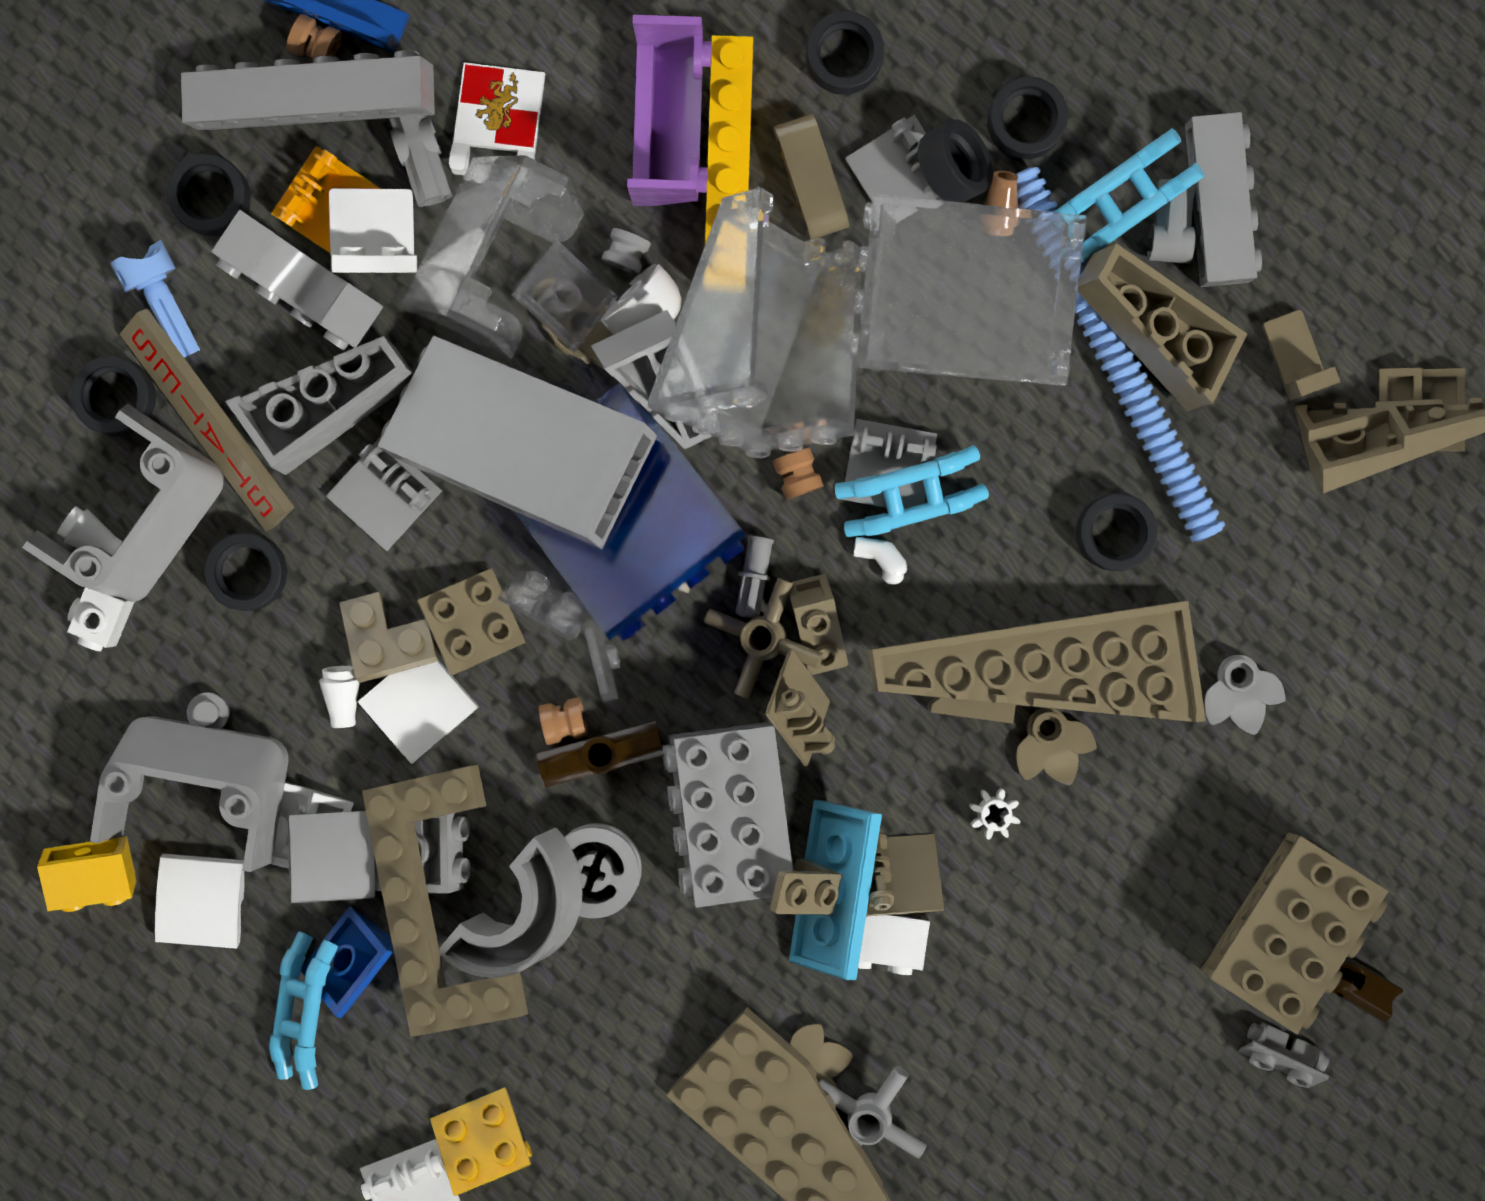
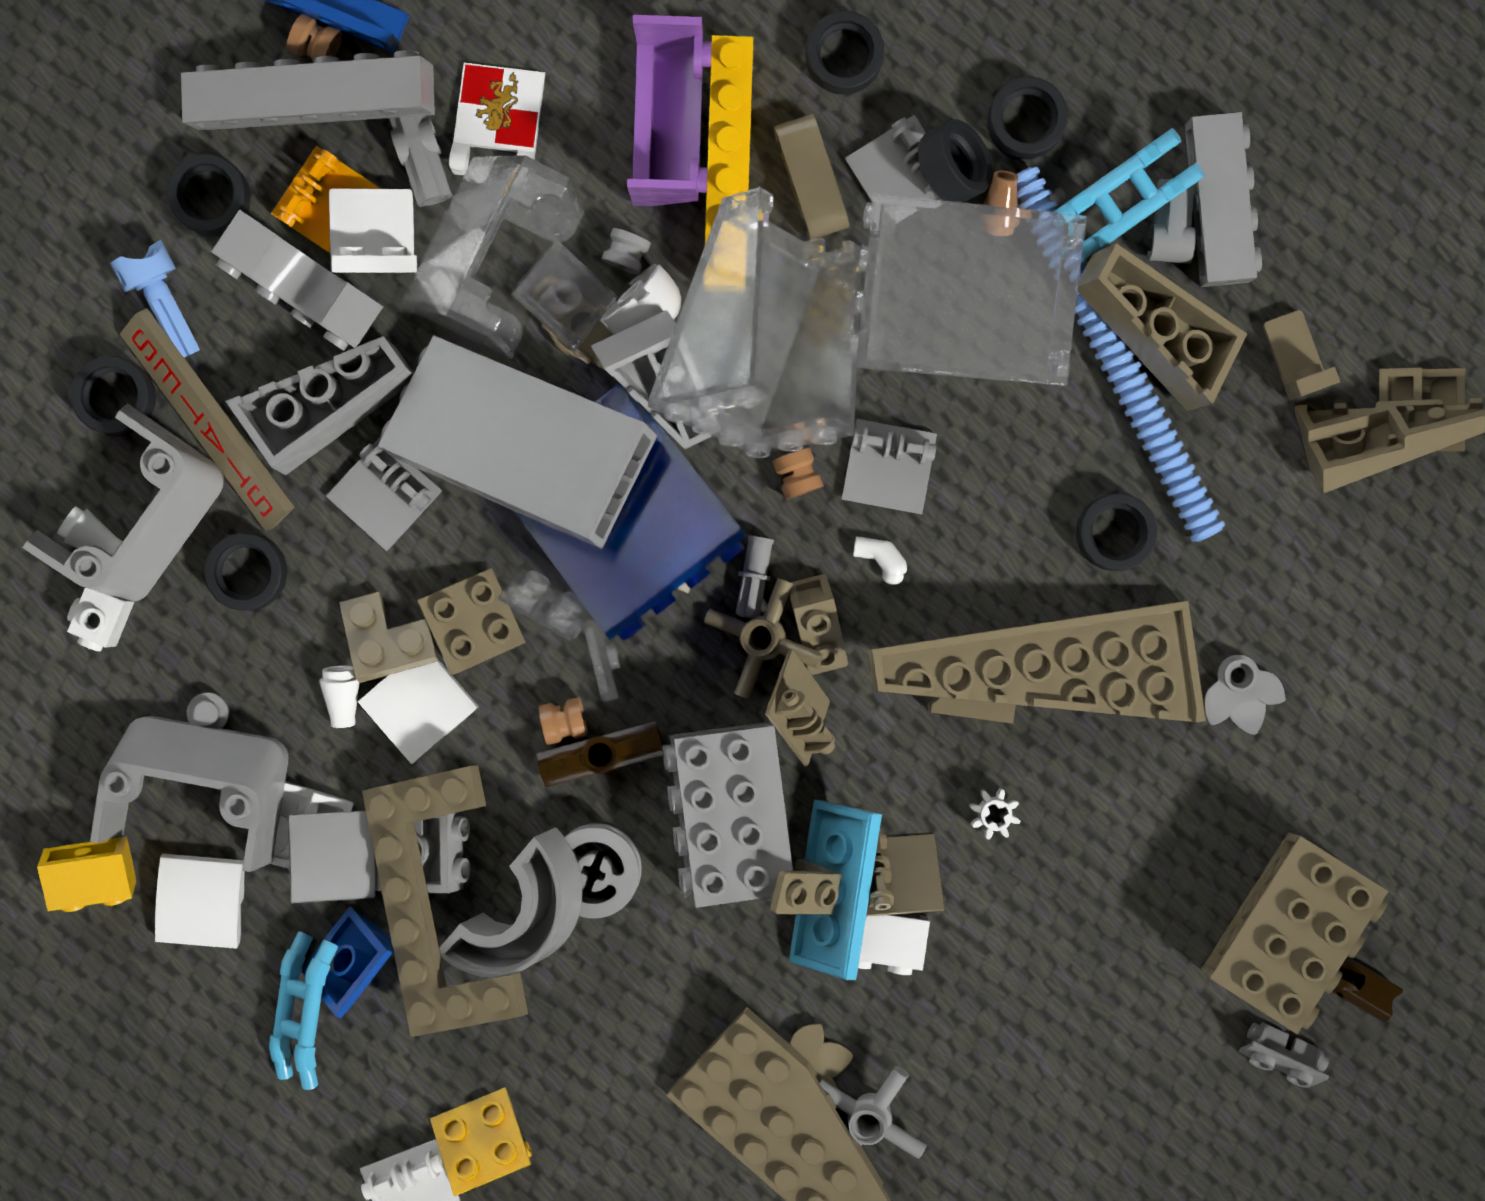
(890, 484): medium azure piece -> none
(1053, 752): dark tan plate -> none

